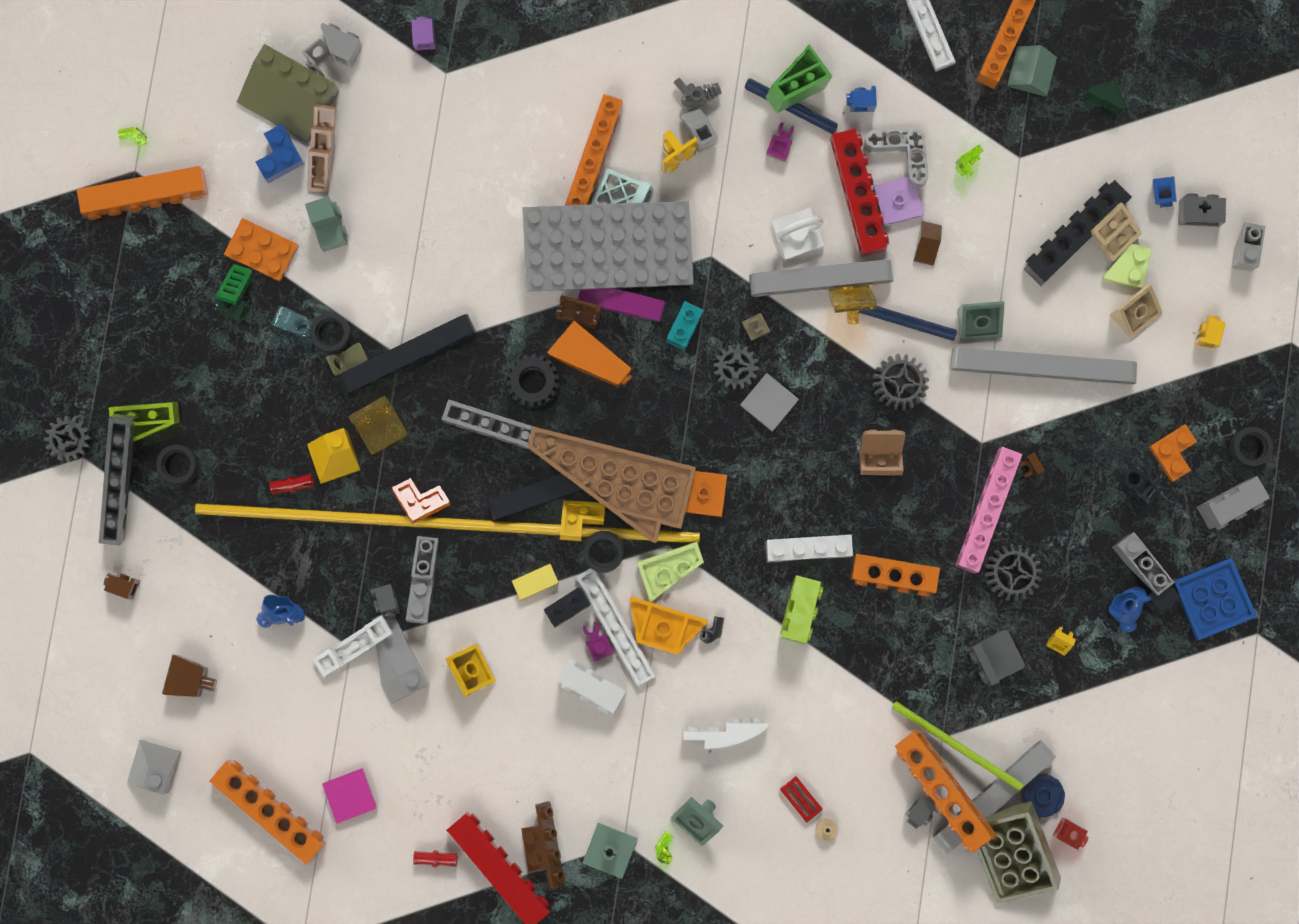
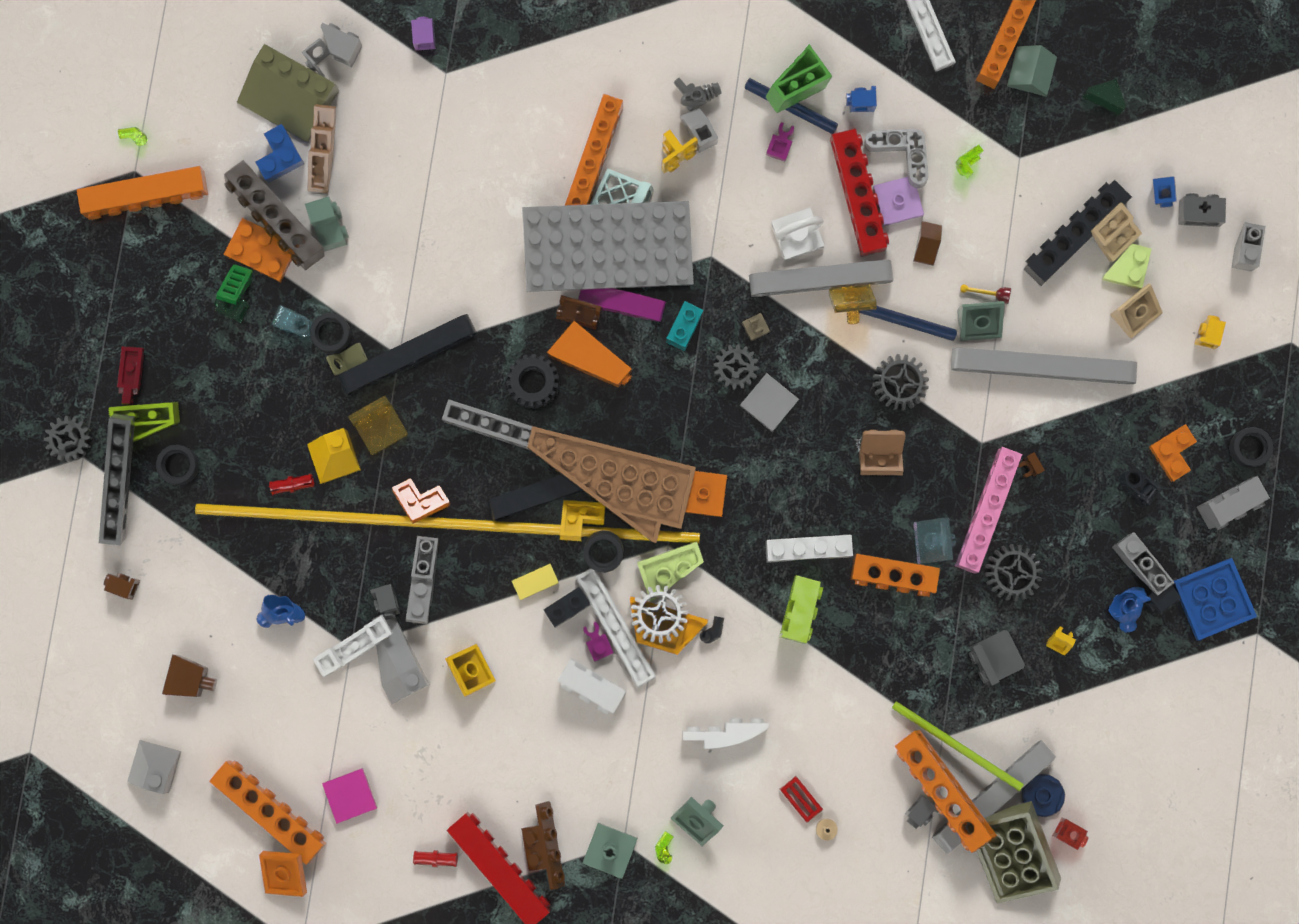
(130, 373): none -> dark red hinge
(243, 175): none -> dark brown brick
(283, 873): none -> orange plate
(663, 596): none -> white gear
(933, 540): none -> clear light blue tile
(1001, 294): none -> hinge

